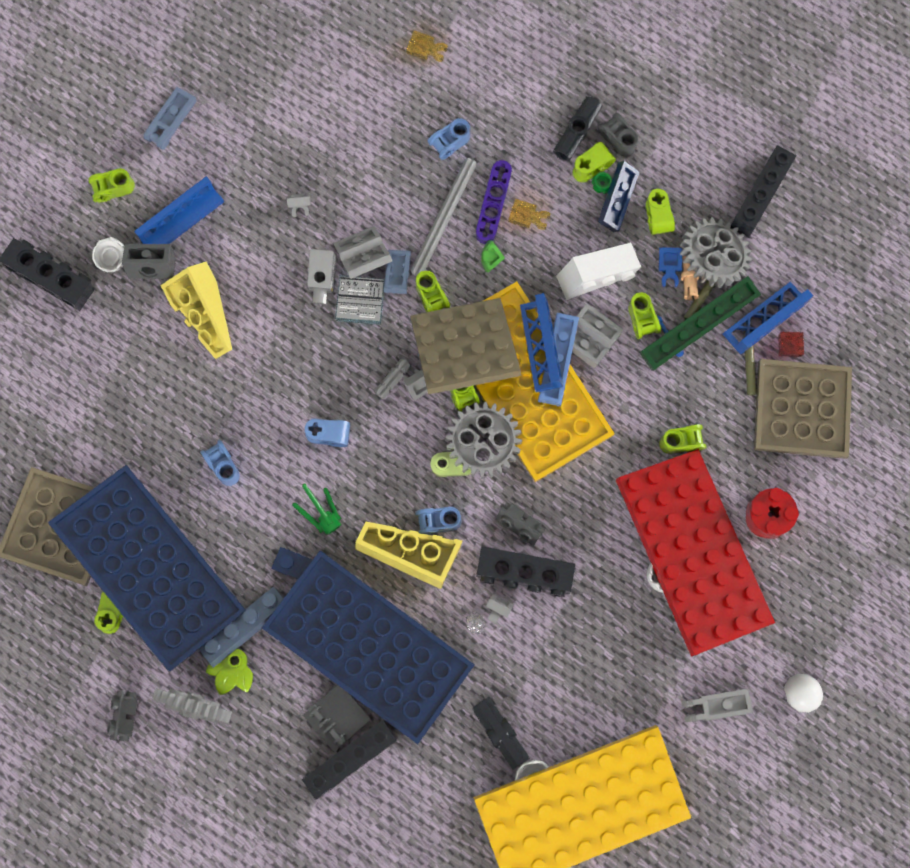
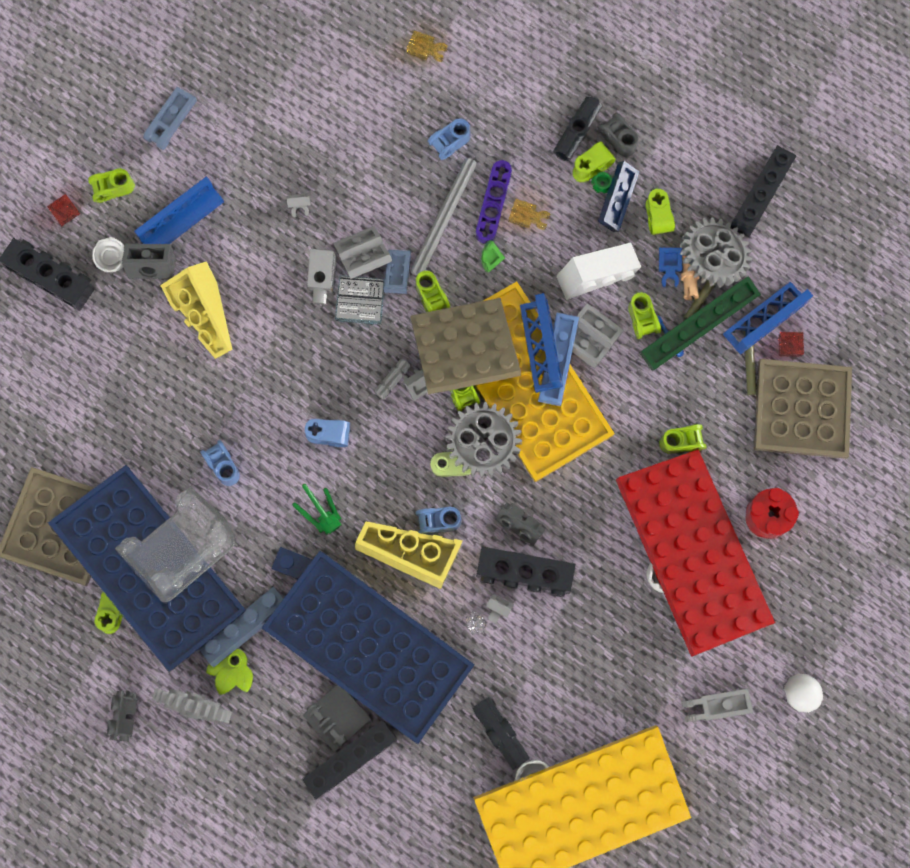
(63, 210): none -> clear red plate
(179, 547): none -> clear windscreen

